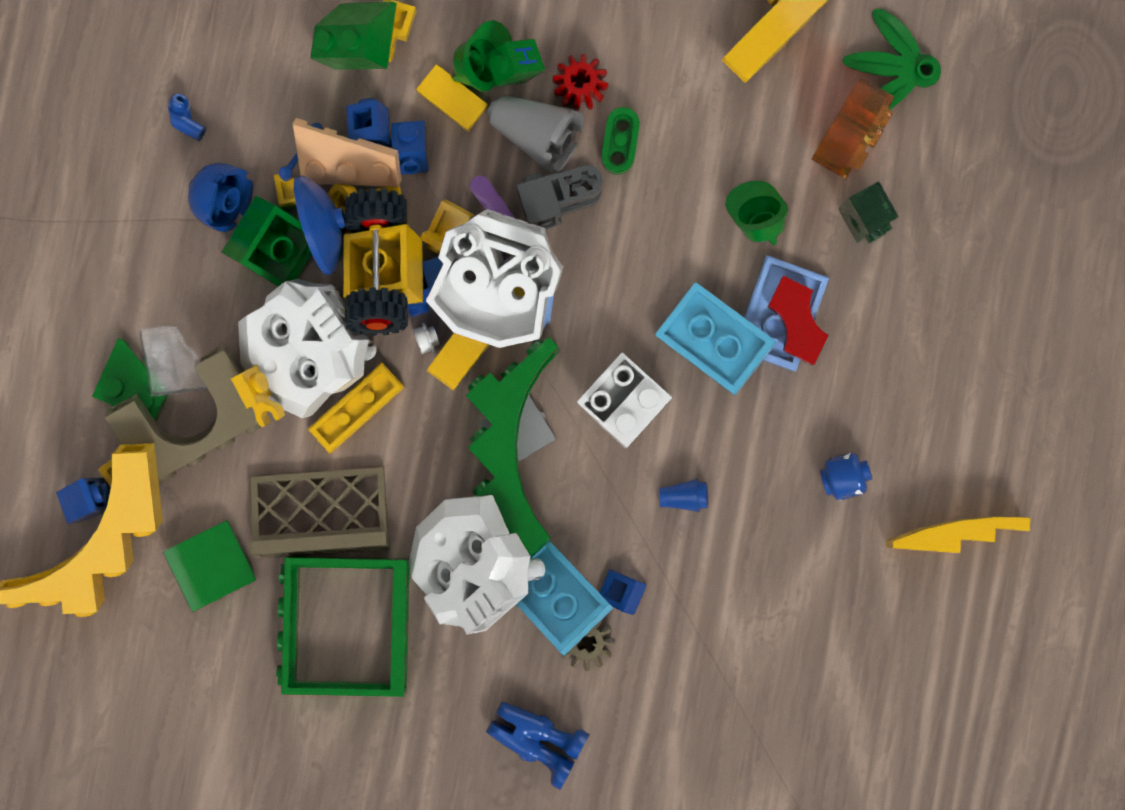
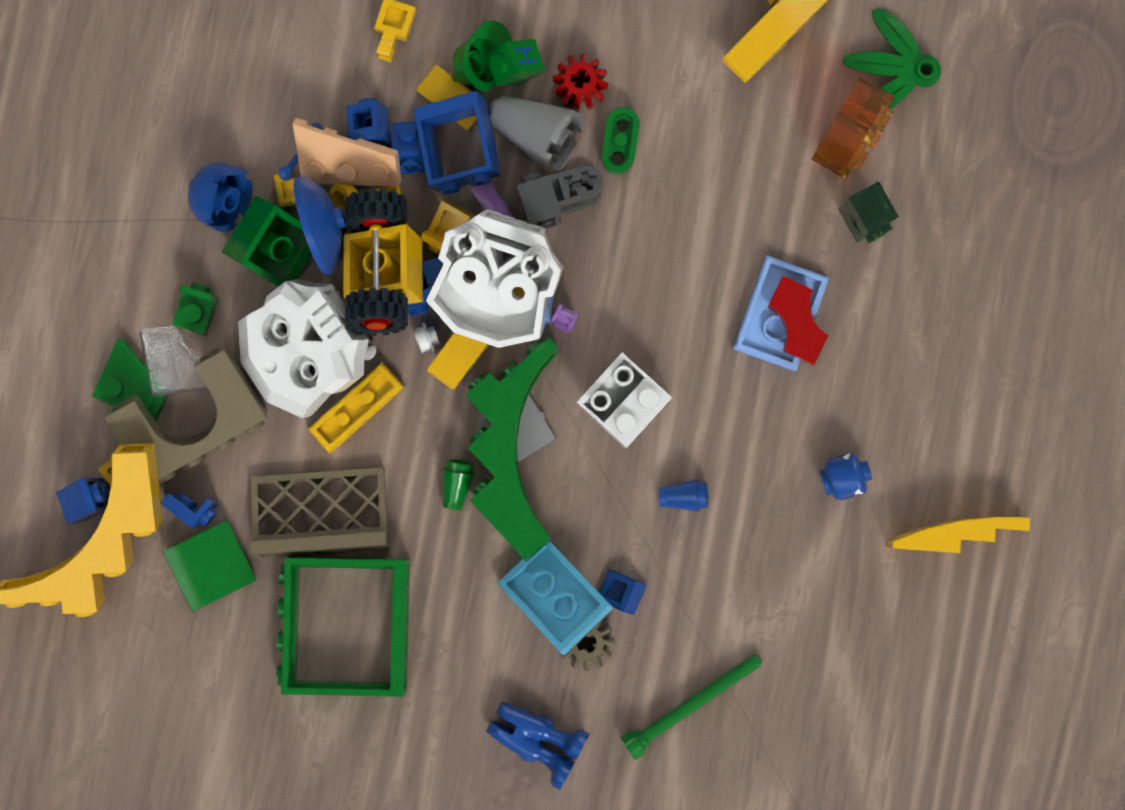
(181, 117): blue arm -> none
(184, 509): none -> blue bracket
(195, 308): none -> green bracket
(254, 392): yellow plate -> none
(355, 36): green slope -> none
(449, 111): none -> blue window
(456, 482): none -> green cone
(480, 581): white brick -> none
(564, 319): none -> medium lavender bar
(638, 741): none -> green piece
(715, 338): medium azure plate -> none
(757, 211): green piece -> none

